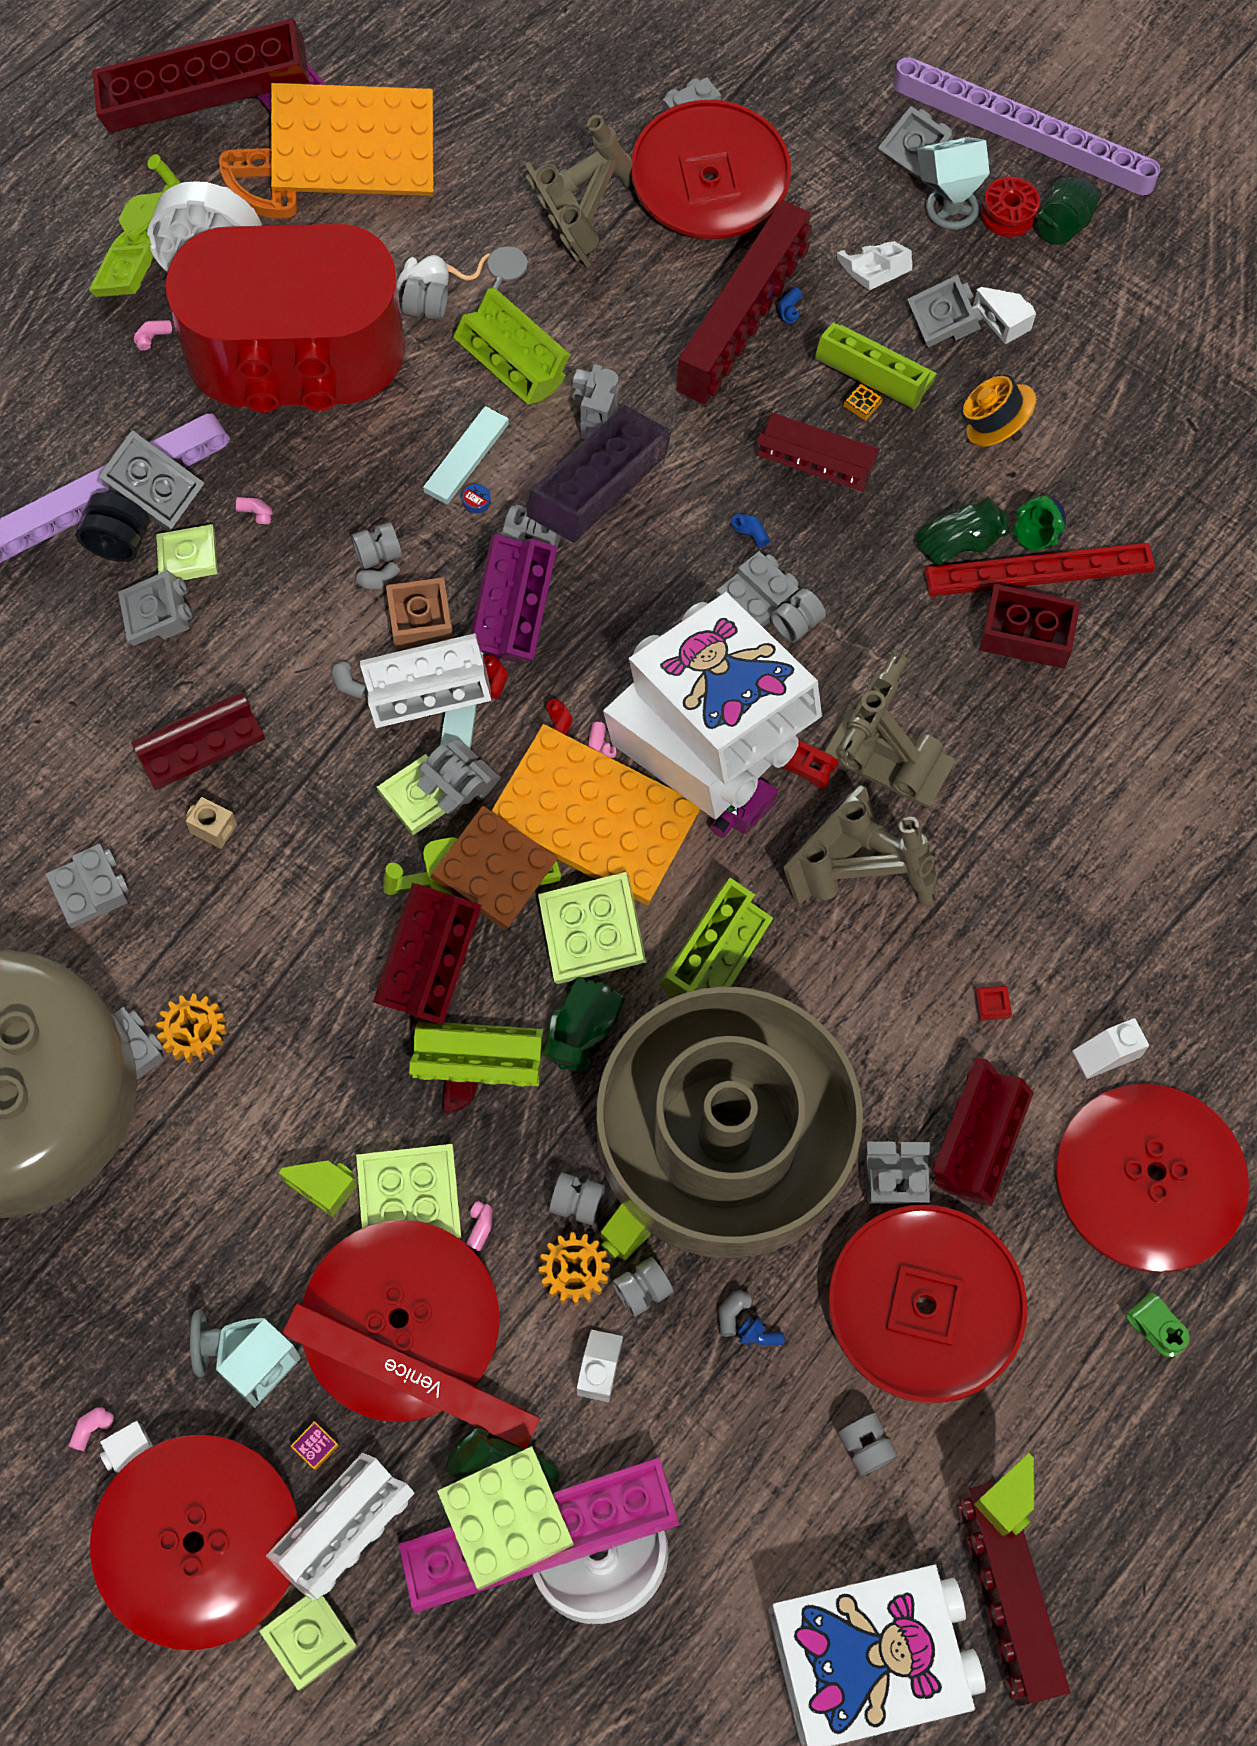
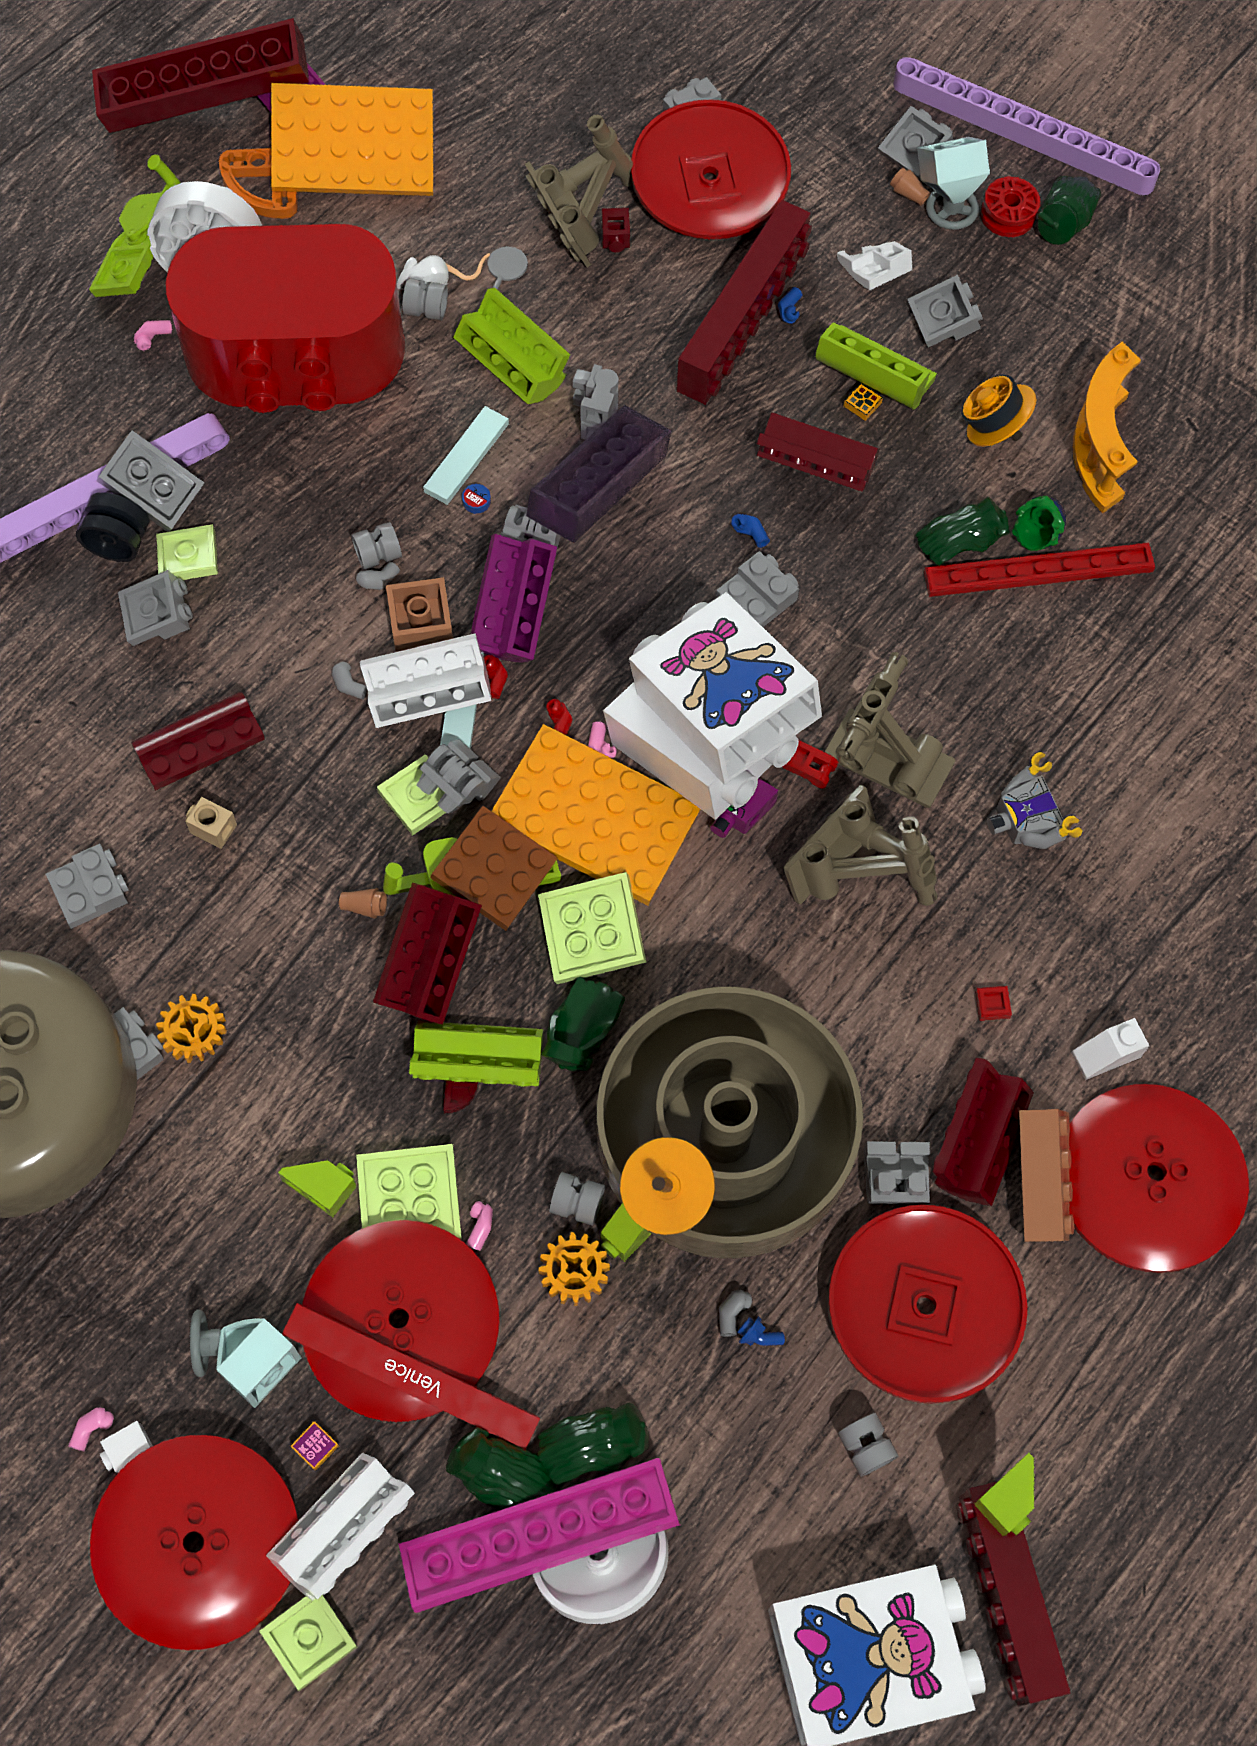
(255, 506): bright pink arm -> none
(364, 902): none -> nougat cone
(505, 1518): yellowish green plate -> none
(593, 1442): none -> dark green hair
(599, 1365): white slope -> none
(615, 234): none -> dark red brick
(642, 1287): light grey wheel -> none
(667, 1186): none -> light orange piece
(718, 943): lime brick -> none
(797, 615): light grey wheel -> none
(909, 186): none -> nougat cone
(1005, 312): white slope -> none
(1029, 626): dark red brick -> none
(1030, 811): none -> torso
(1046, 1175): none -> nougat wedge
(1096, 440): none -> light orange fence
(1156, 1324): bright green piece -> none

